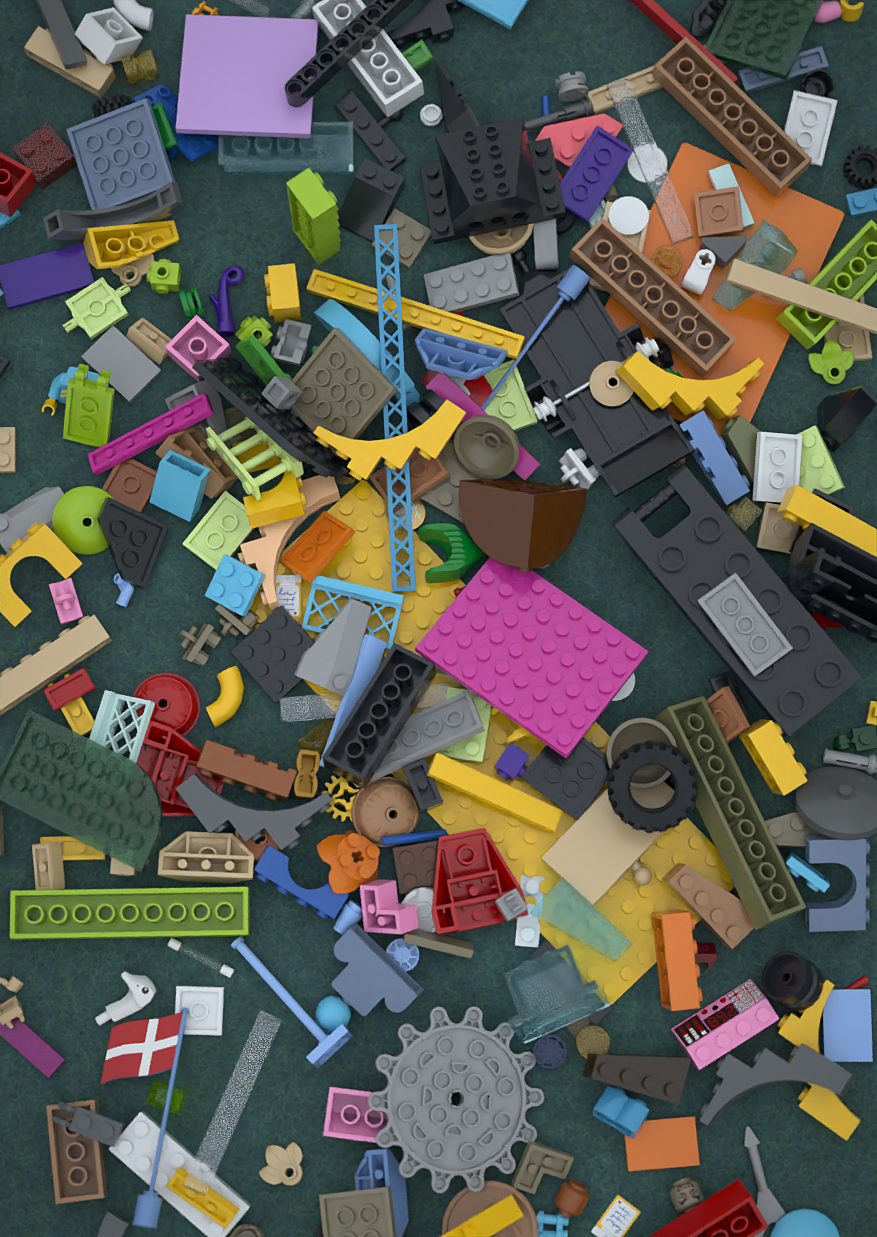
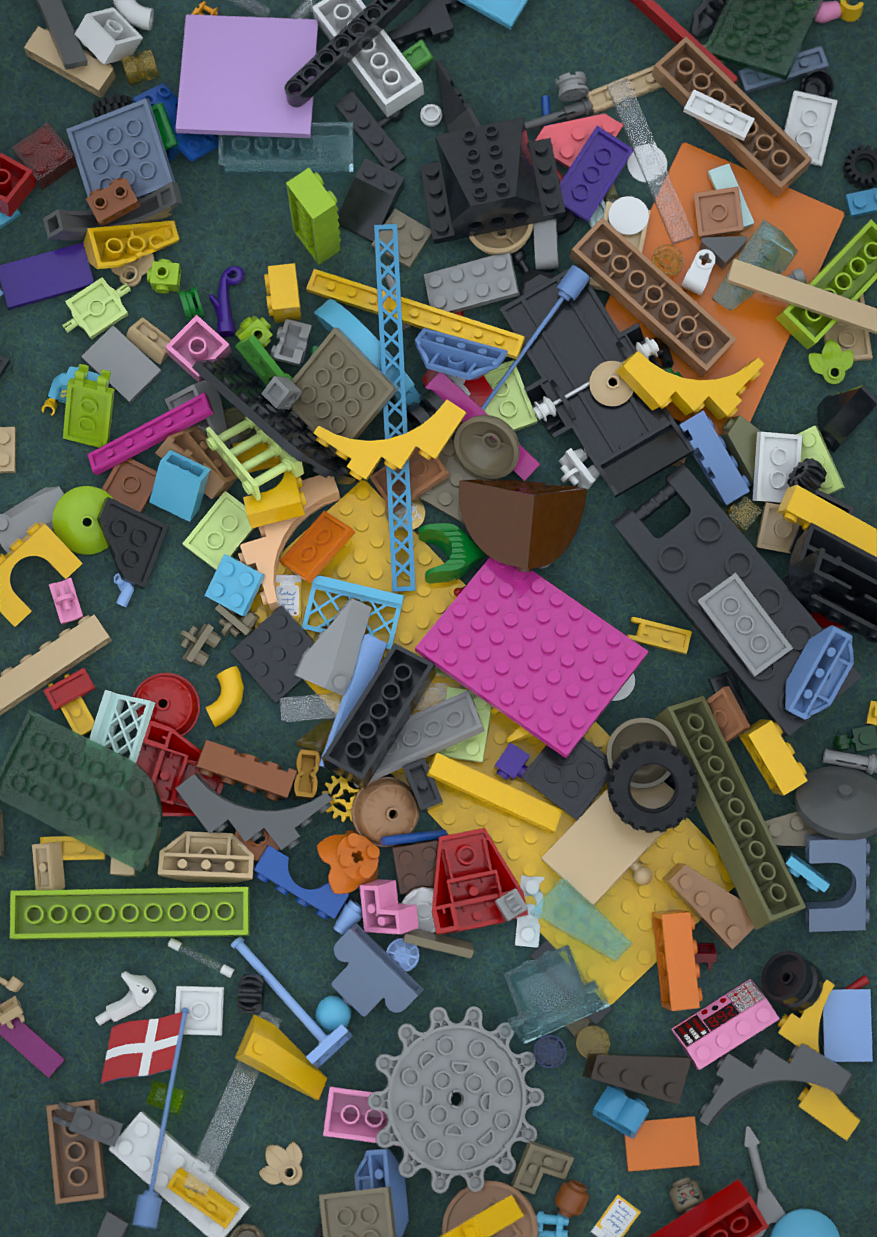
(113, 201): none -> dark orange brick
(251, 993): none -> black gear
(275, 1055): none -> yellow wedge
(661, 636): none -> yellow hinge
(718, 115): none -> white plate
(808, 475): none -> black gear
(819, 672): none -> medium blue wedge

